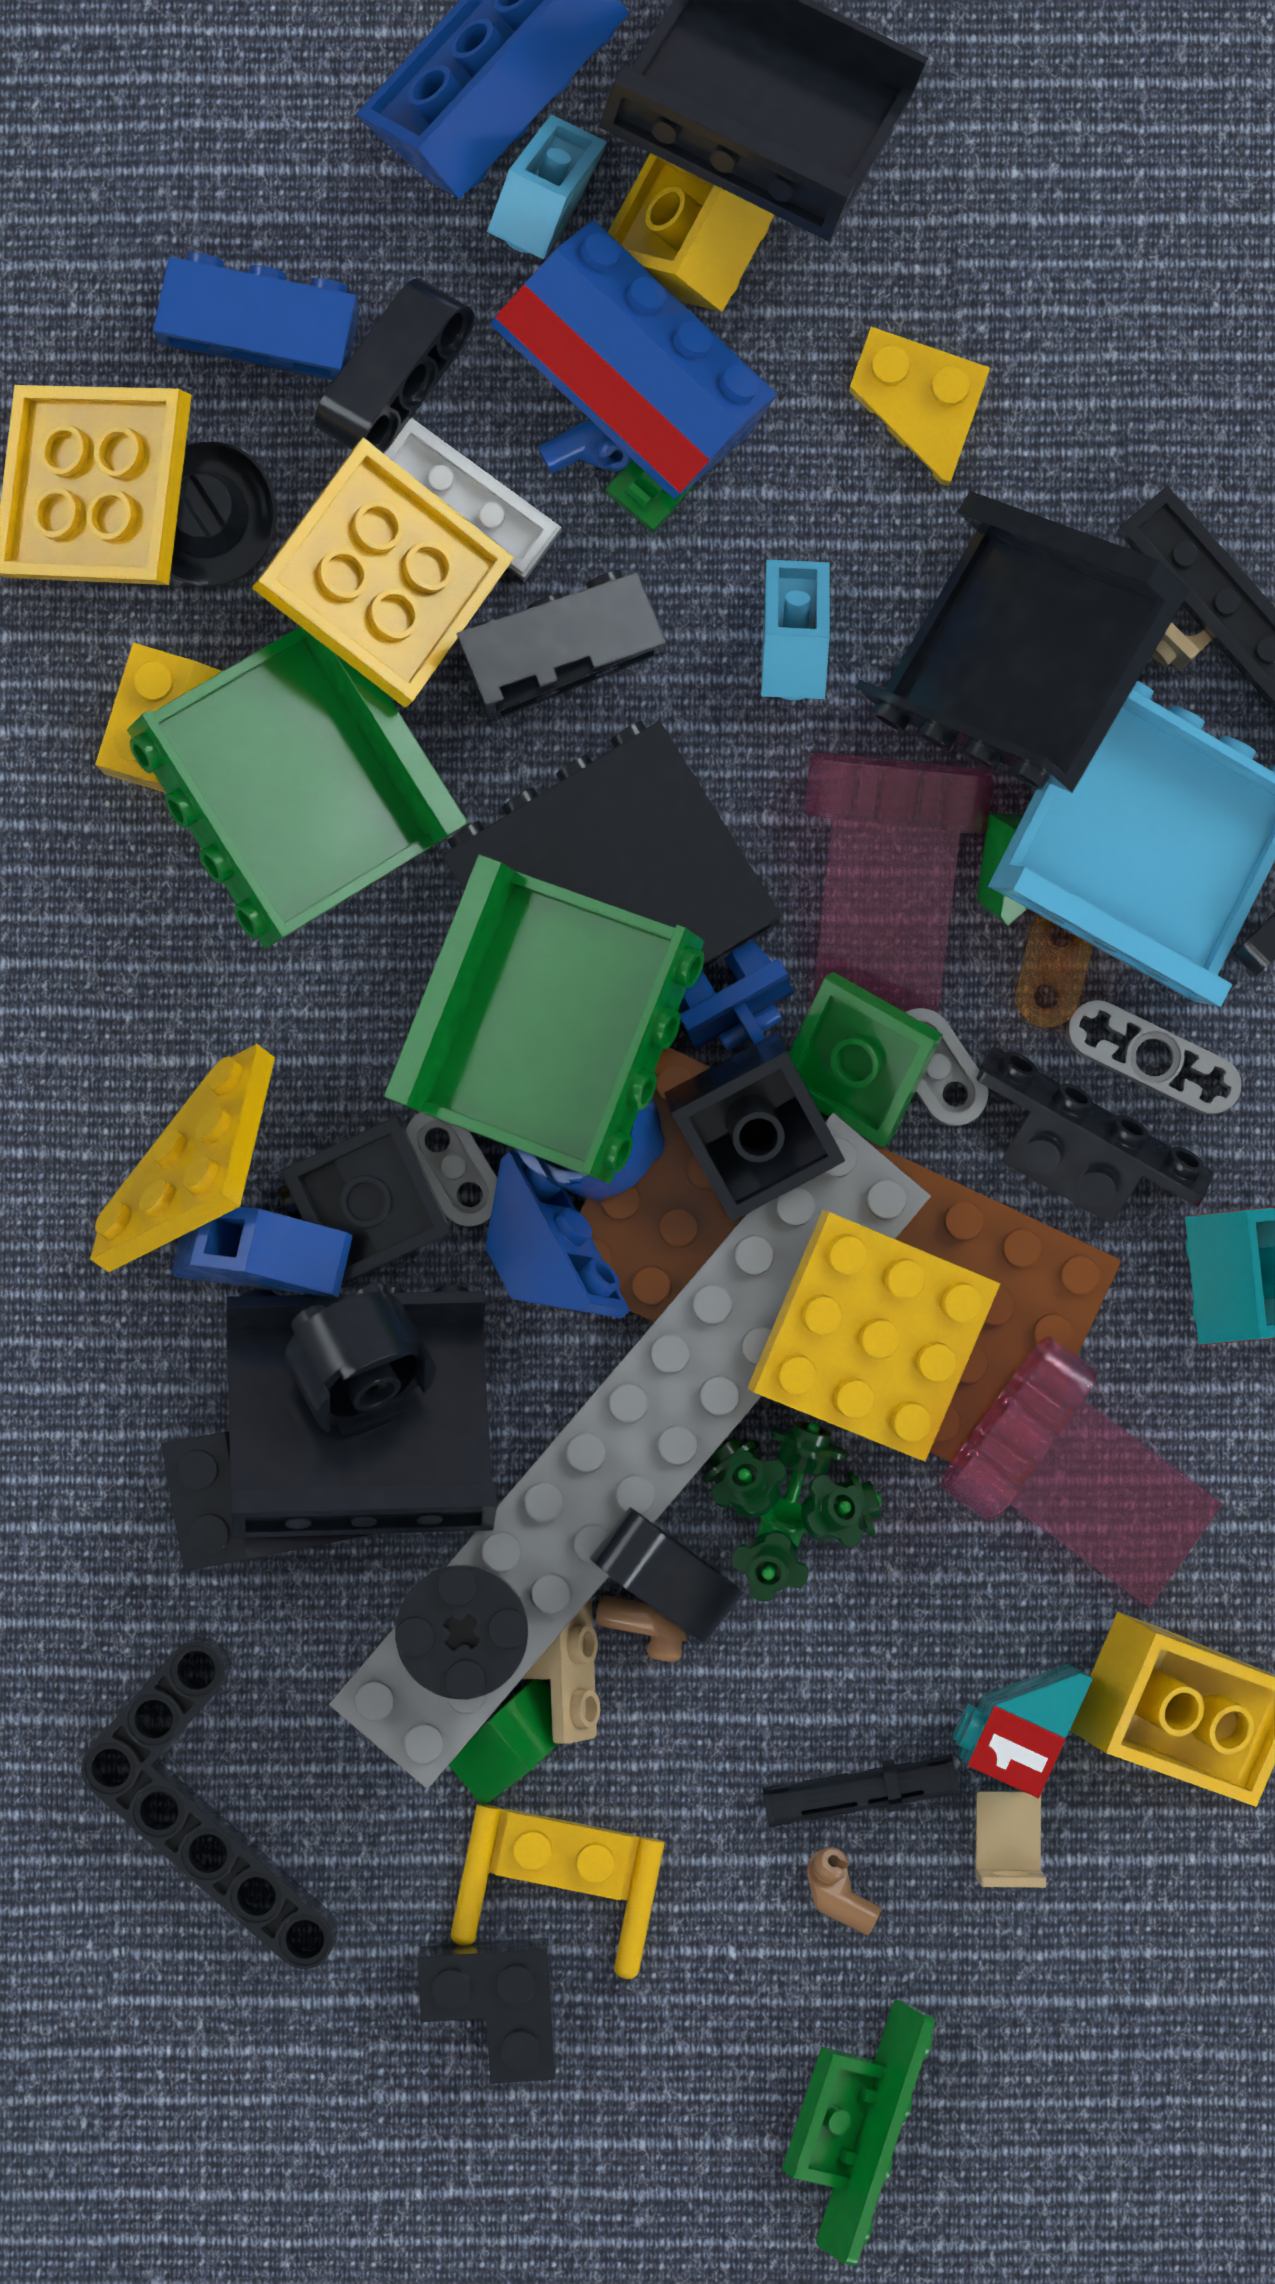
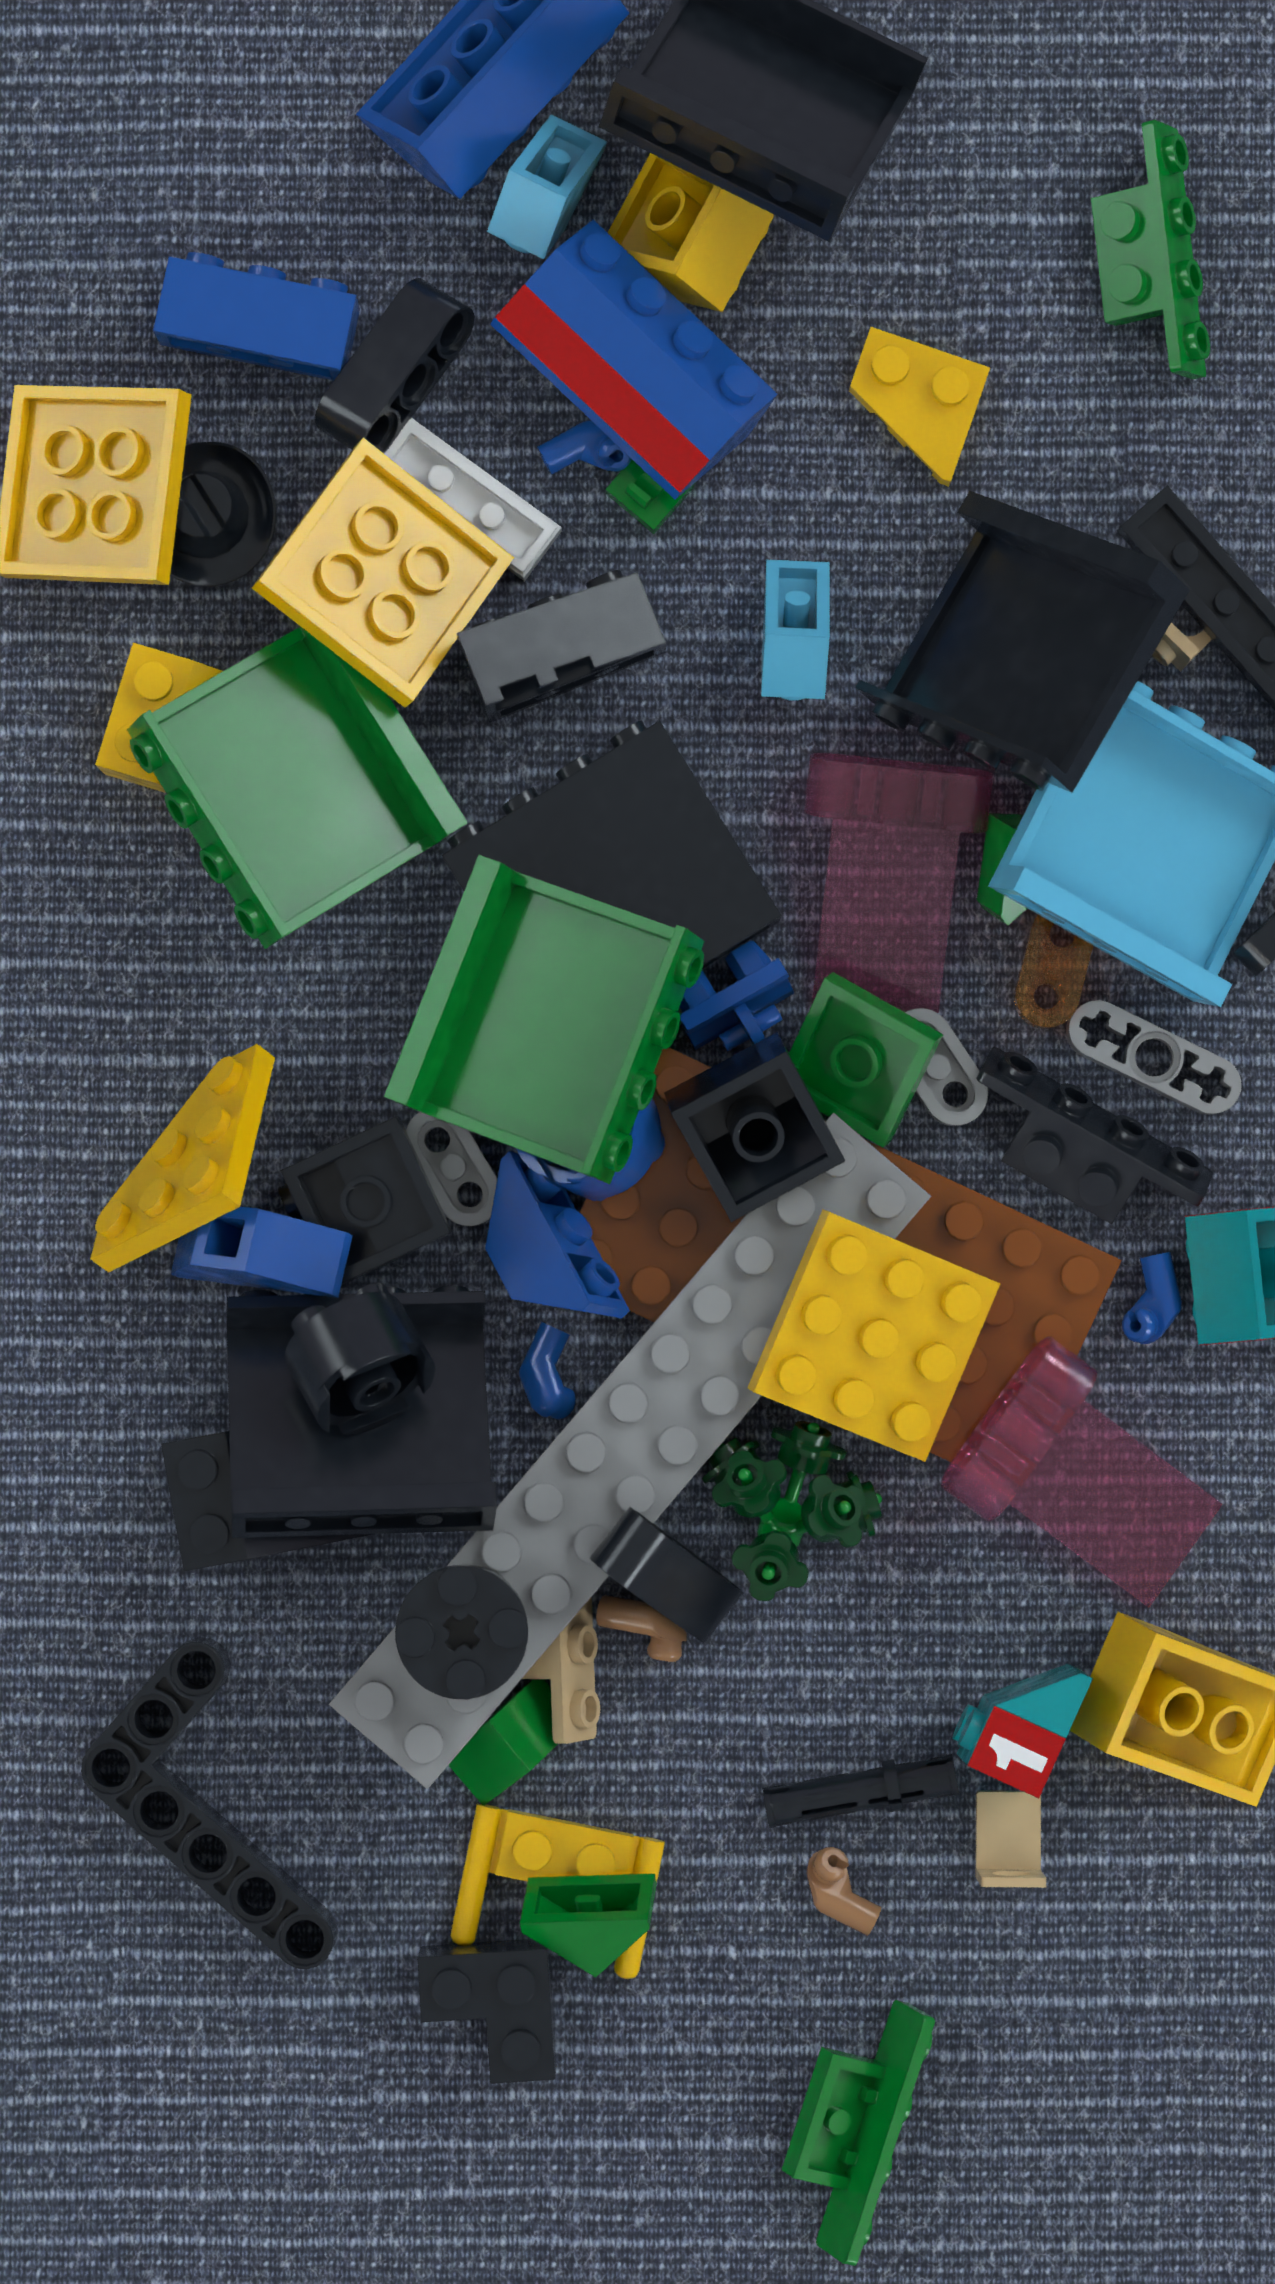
(541, 1378): none -> blue arm
(588, 1916): none -> green slope
(1149, 254): none -> green bracket
(1158, 1304): none -> blue arm

